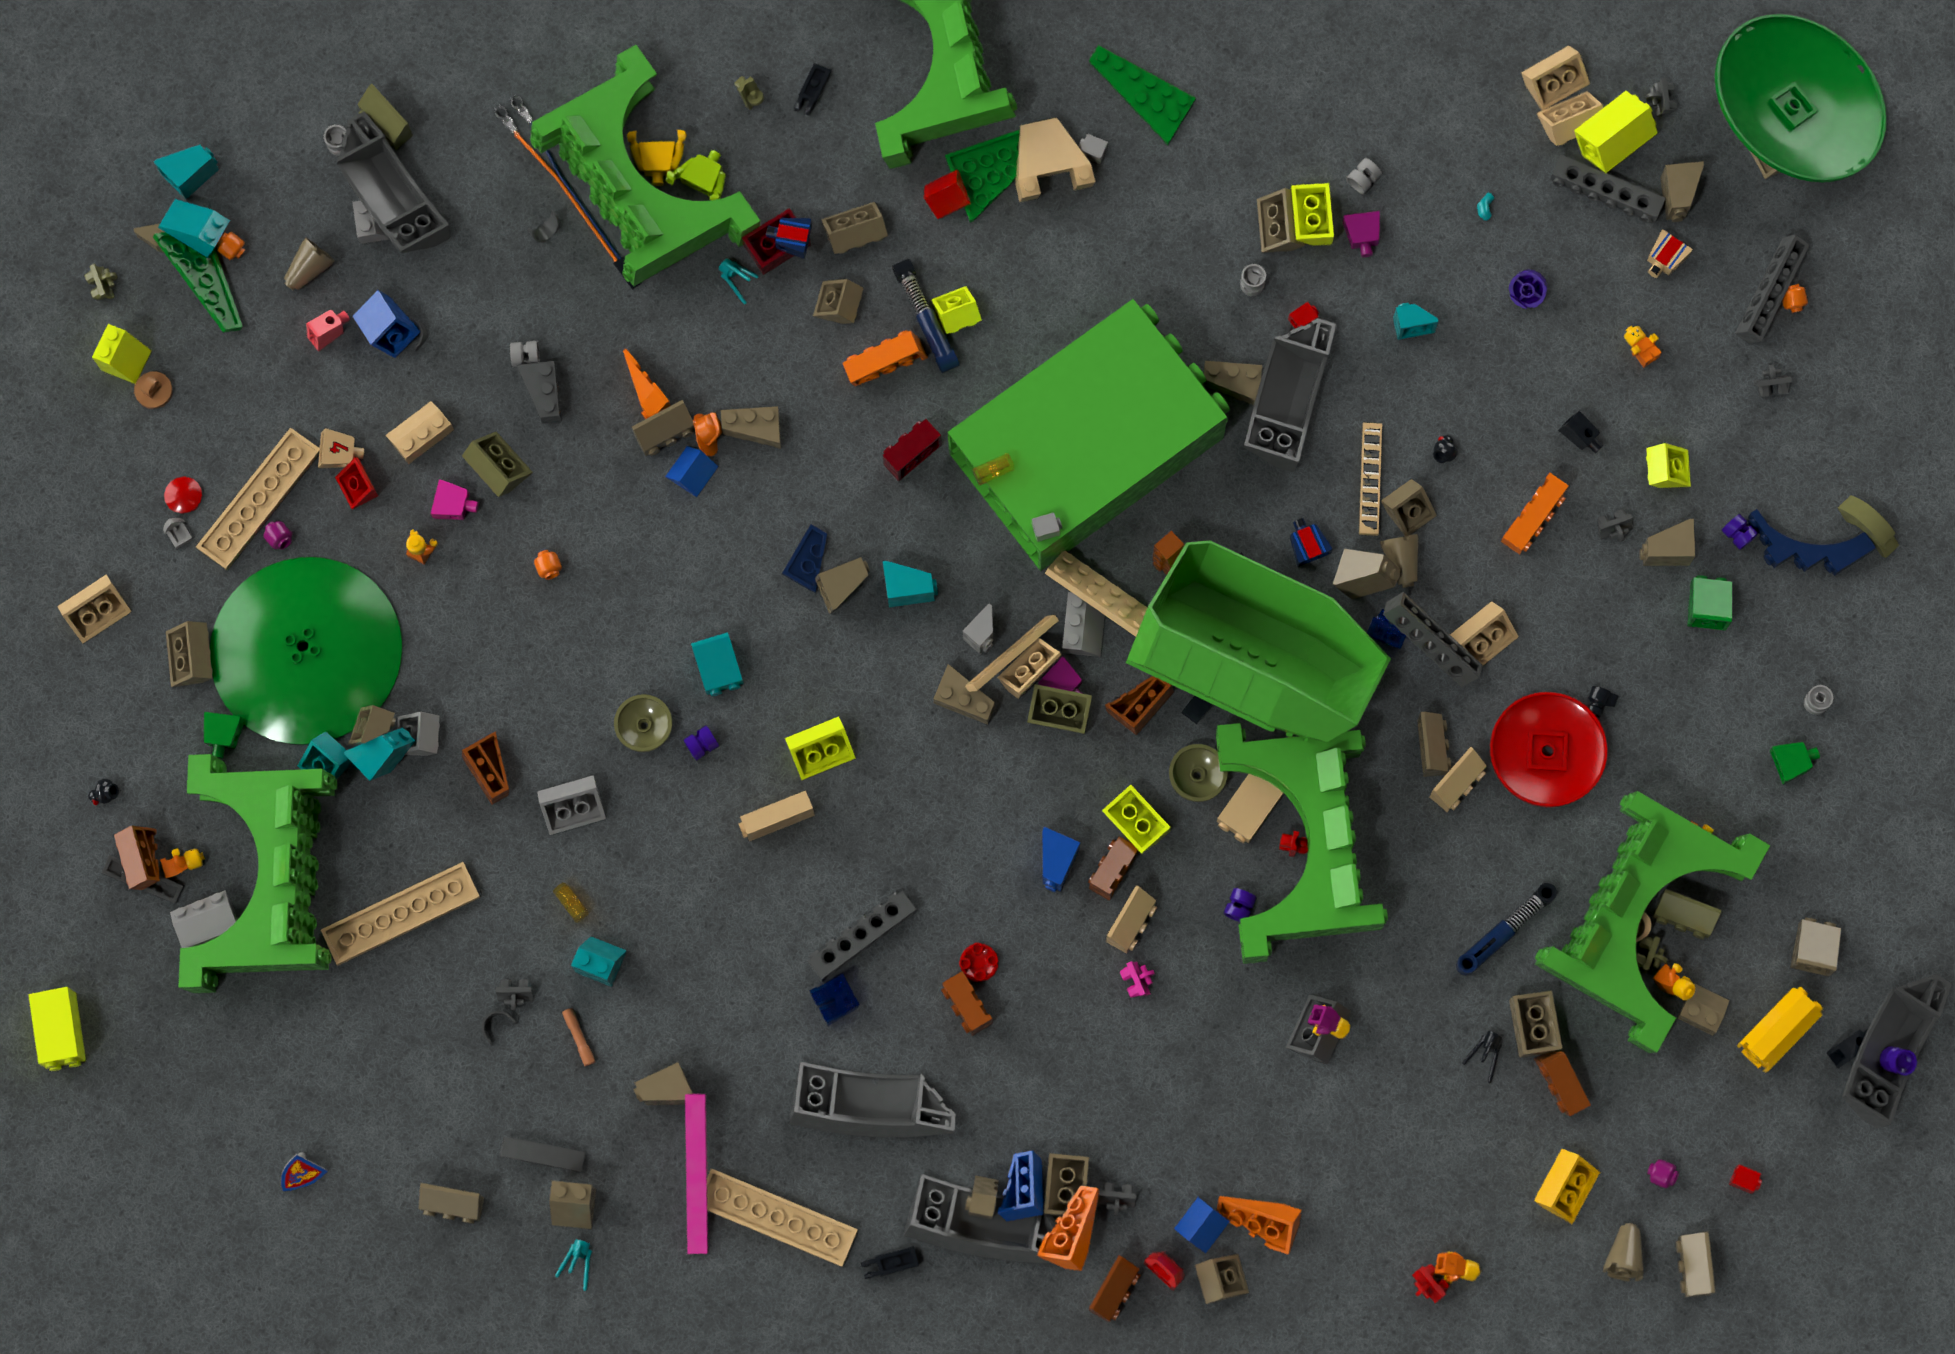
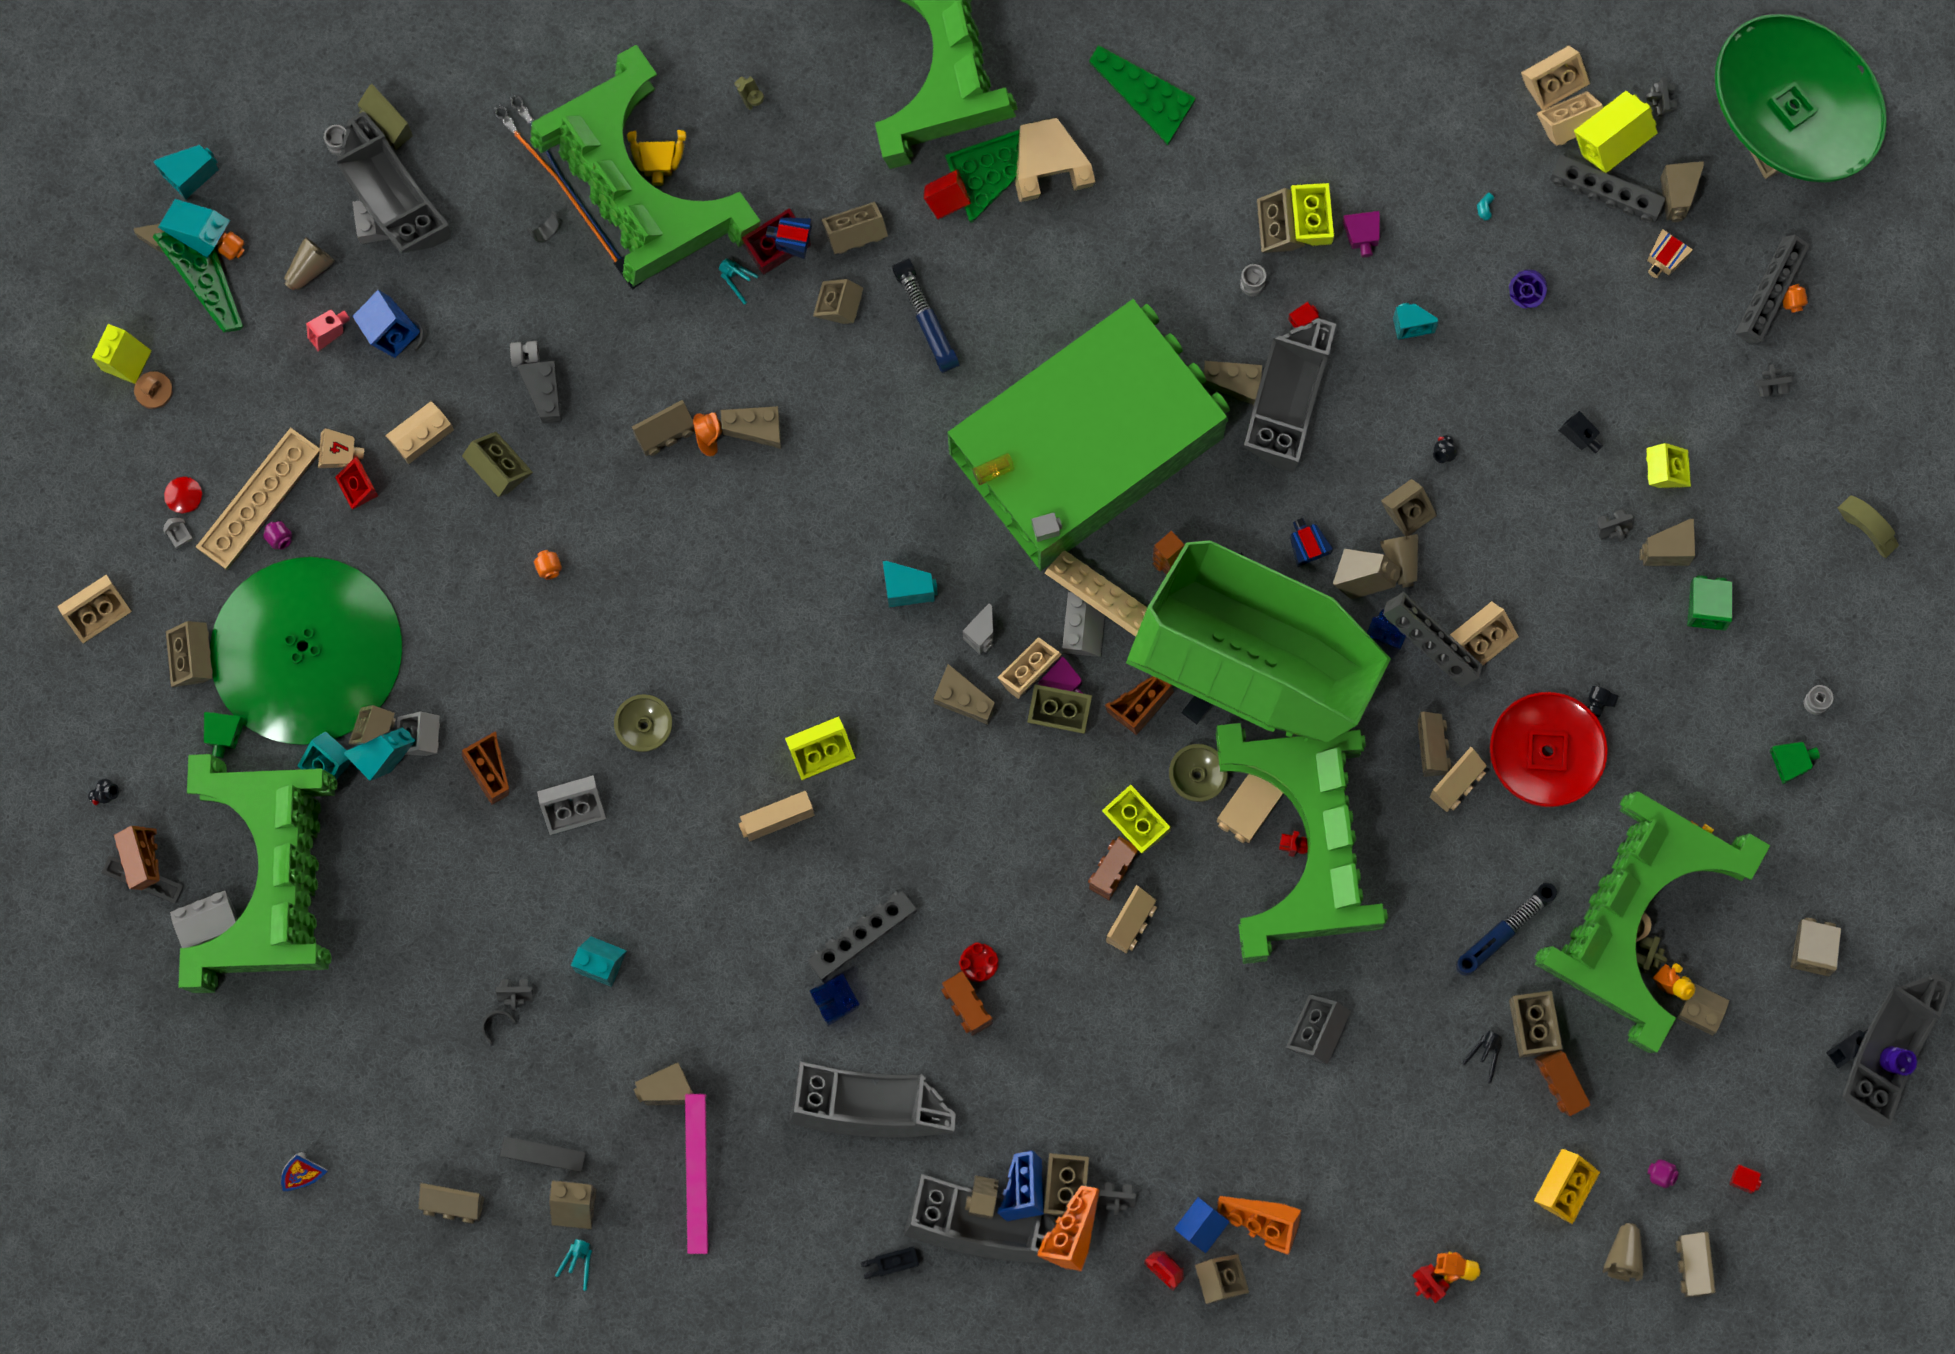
(57, 1028): neon yellow brick -> none
(103, 281): olive hips -> none
(190, 860): piece -> none
(400, 913): tan plate -> none
(418, 548): yellow piece -> none
(452, 502): dark pink torso -> none
(570, 902): clear yellow brick -> none
(583, 1049): nougat piece -> none
(649, 394): orange wedge -> none
(692, 470): blue slope -> none
(701, 174): lime torso -> none
(701, 743): dark purple wheel -> none
(717, 664): teal slope -> none
(779, 1218): tan plate -> none
(807, 559): dark blue wing -> none
(812, 87): black hinge -> none
(840, 582): dark tan slope -> none
(884, 358): orange wedge -> none
(911, 449): dark red brick -> none
(956, 310): neon yellow slope -> none
(1011, 653): tan tile -> none
(1058, 858): blue slope -> none
(1093, 148): light grey brick -> none
(1114, 1289): dark orange slope -> none
(1139, 978): dark pink hips -> none
(1244, 900): dark purple wheel -> none
(1328, 1022): magenta piece -> none
(1366, 173): light grey wheel -> none
(1370, 479): tile -> none
(1535, 514): orange wedge -> none
(1642, 347): piece -> none
(1686, 914): olive slope -> none
(1739, 531): dark purple wheel -> none
(1780, 1029): yellow brick -> none
(1782, 548): dark blue arch -> none

